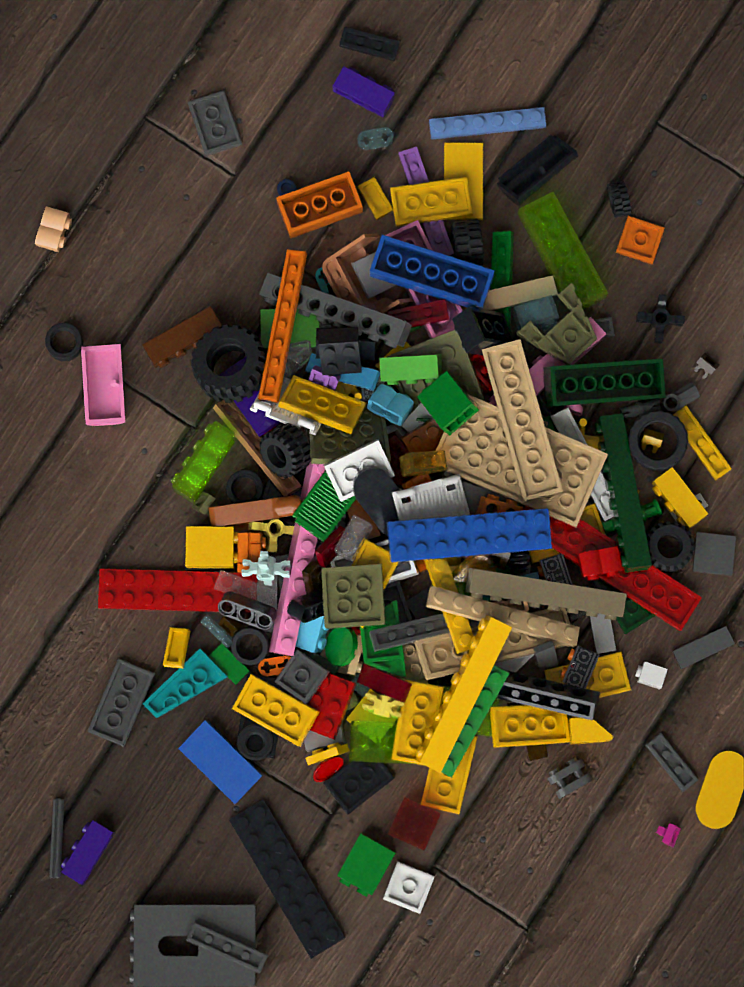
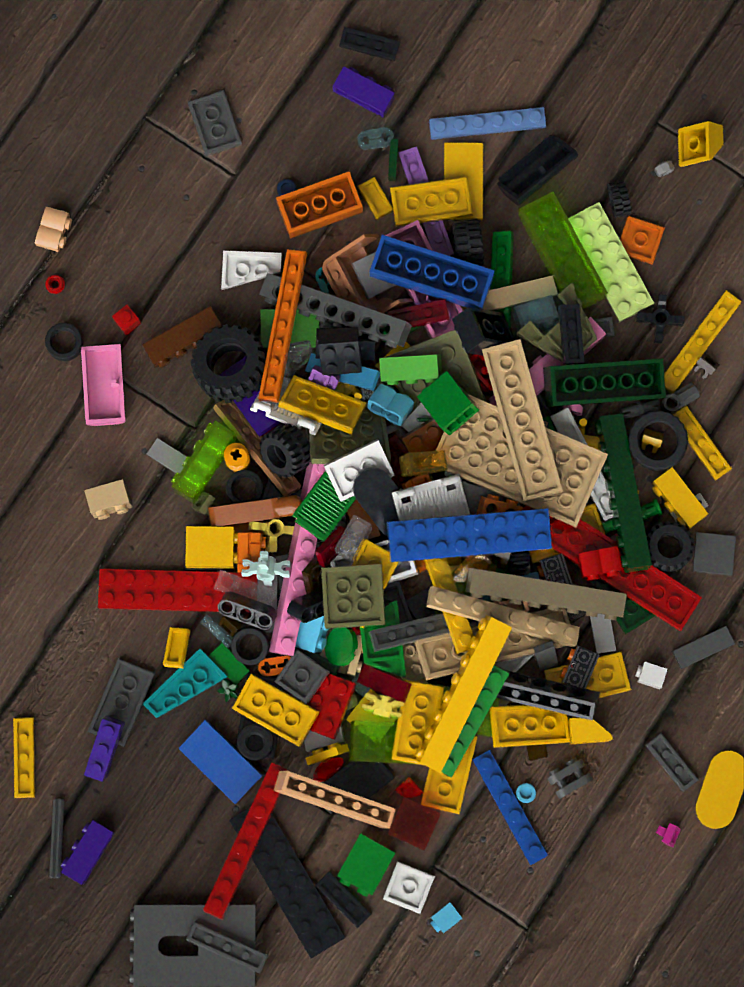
(24, 758): none -> yellow tile
(55, 278): none -> red plate
(104, 748): none -> dark purple brick
(108, 499): none -> tan brick
(126, 320): none -> red brick
(167, 456): none -> light grey tile
(228, 689): none -> dark green plant
(234, 450): none -> light orange piece
(244, 845): none -> red brick
(246, 267): none -> white wing
(334, 799): none -> light nougat brick
(343, 899): none -> black tile
(393, 160): none -> dark green tile
(408, 789): none -> red tile
(445, 918): none -> medium azure brick
(510, 807): none -> blue plate
(525, 793): none -> medium azure tile
(571, 334): none -> black plate
(624, 286): none -> yellowish green plate
(664, 168): none -> light grey tile
(699, 142): none -> yellow slope
(700, 341): none -> yellow tile

